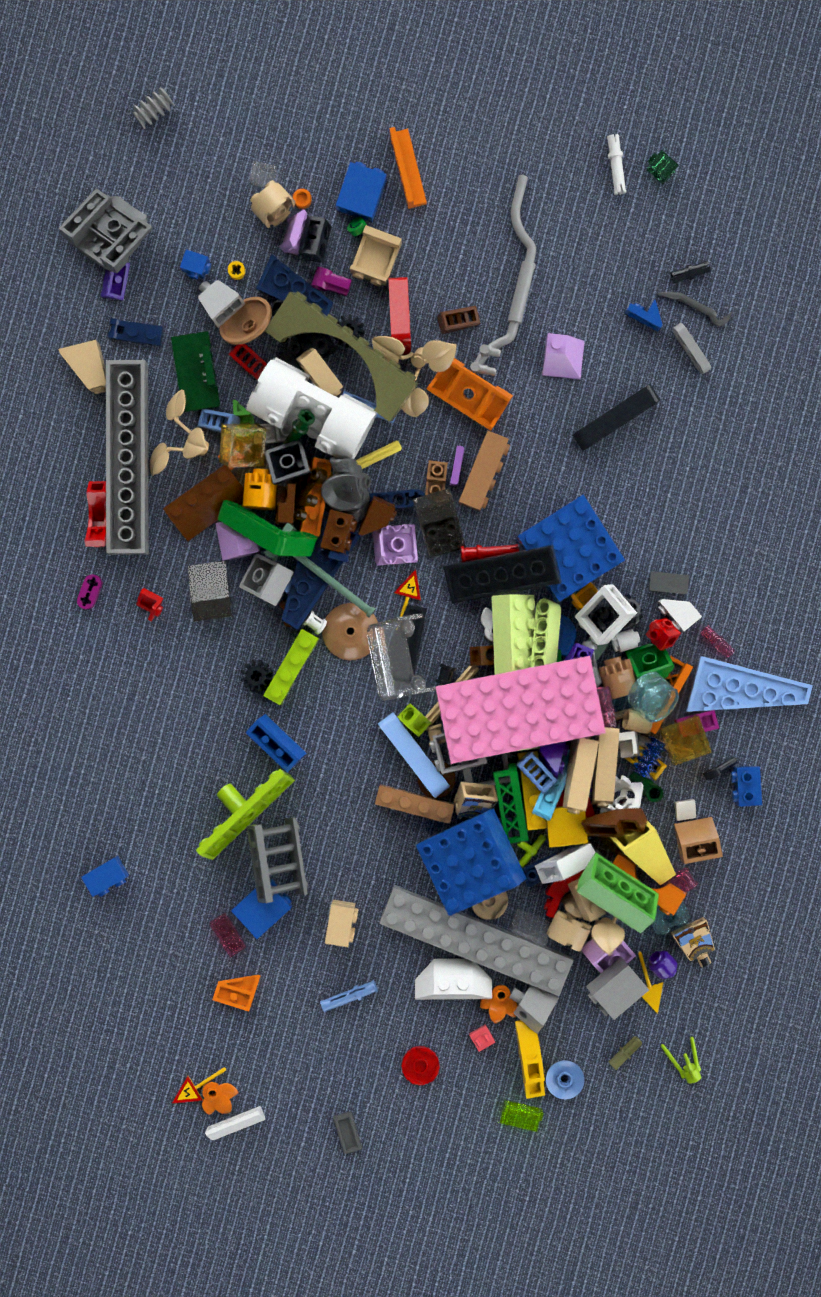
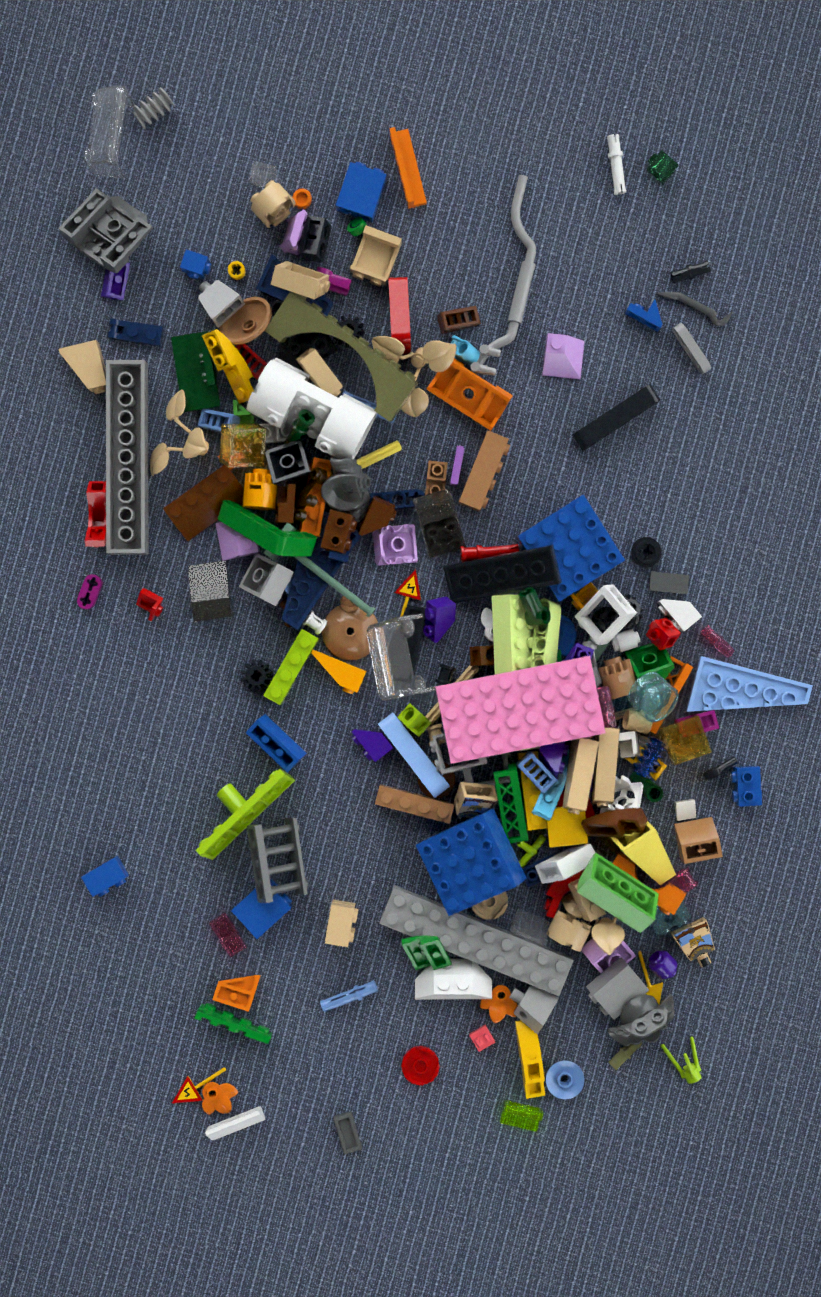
(107, 130): none -> clear windscreen
(231, 361): none -> yellow slope
(232, 1023): none -> green wing
(300, 280): none -> tan window
(343, 673): none -> light orange slope
(347, 605): none -> medium nougat tile
(374, 743): none -> dark purple slope
(426, 952): none -> green slope
(438, 617): none -> dark purple slope
(465, 351): none -> medium azure piece
(535, 612): none -> dark green piece
(643, 1020): none -> dark grey piece
(653, 547): none -> black gear

